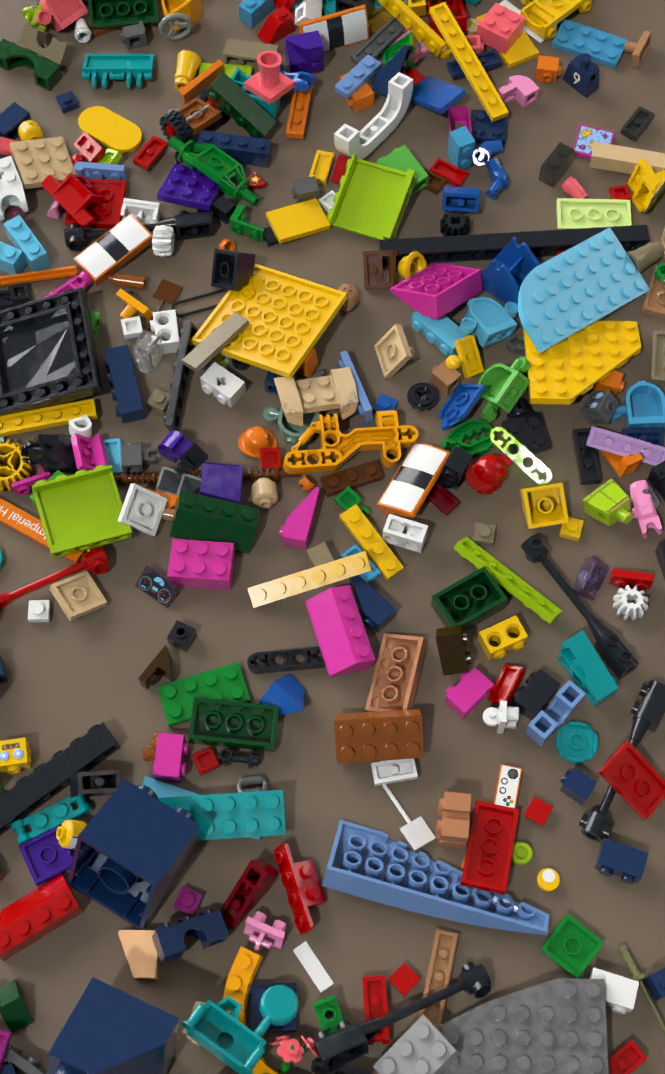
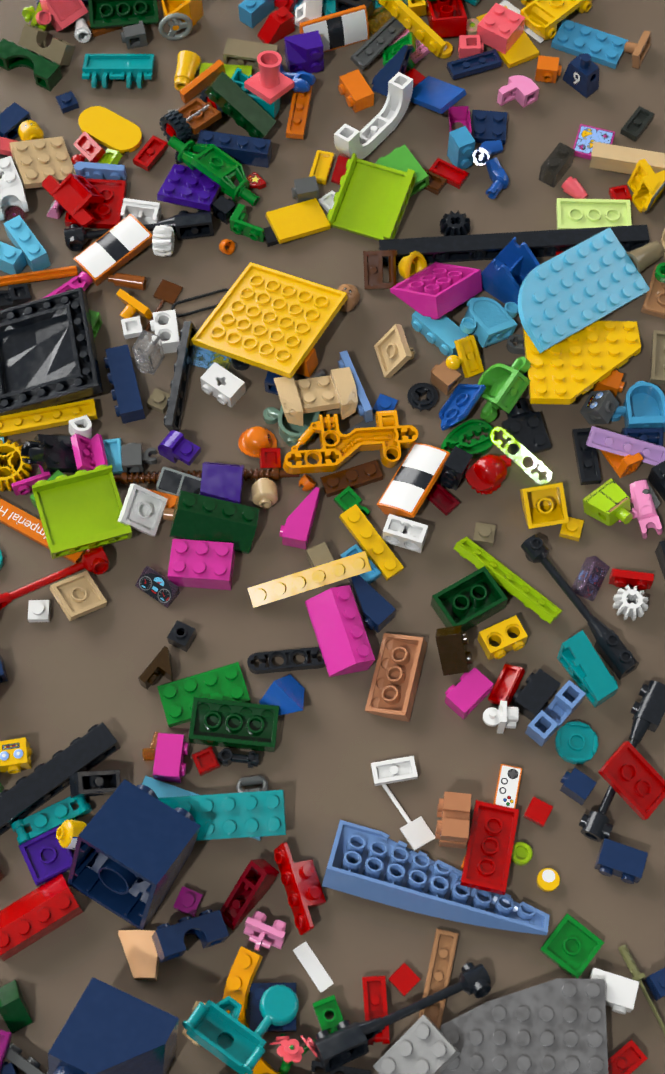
(192, 458): black plate -> none
(215, 342): tile -> none
(231, 269): black slope -> none
(357, 77): medium blue plate -> none
(378, 736): dark orange brick -> none
(461, 199): blue brick -> none
(468, 62): yellow plate -> none

